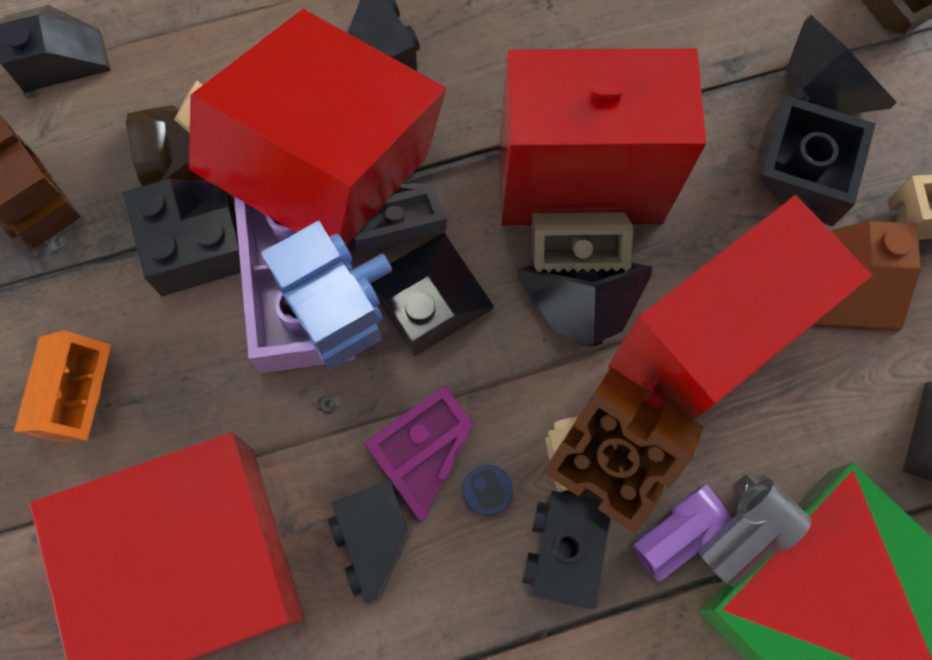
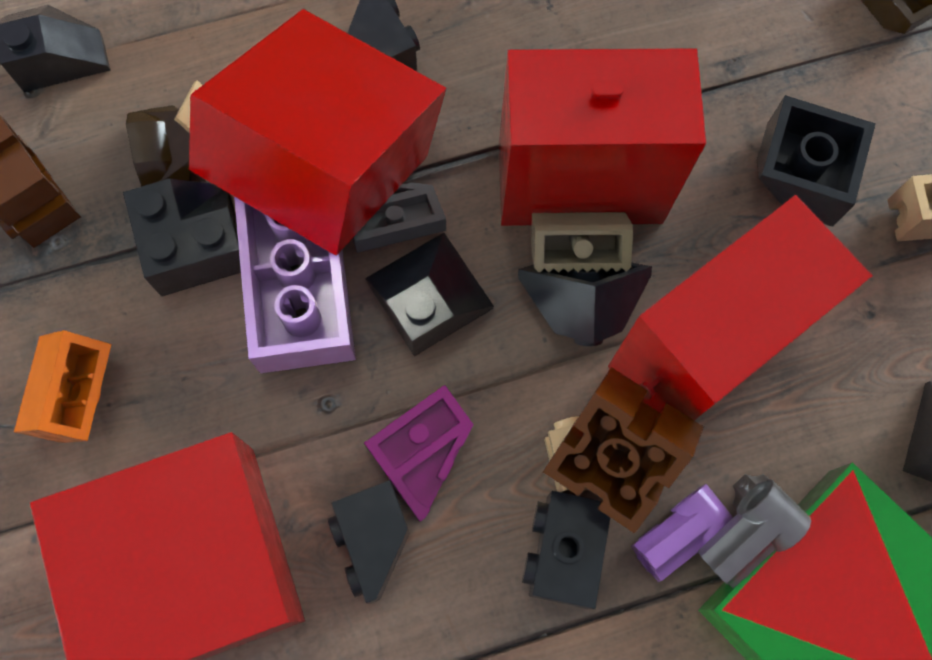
(327, 293): brick -> none
(487, 490): tile -> none
(832, 74): black slope -> none
(893, 259): dark orange slope -> none

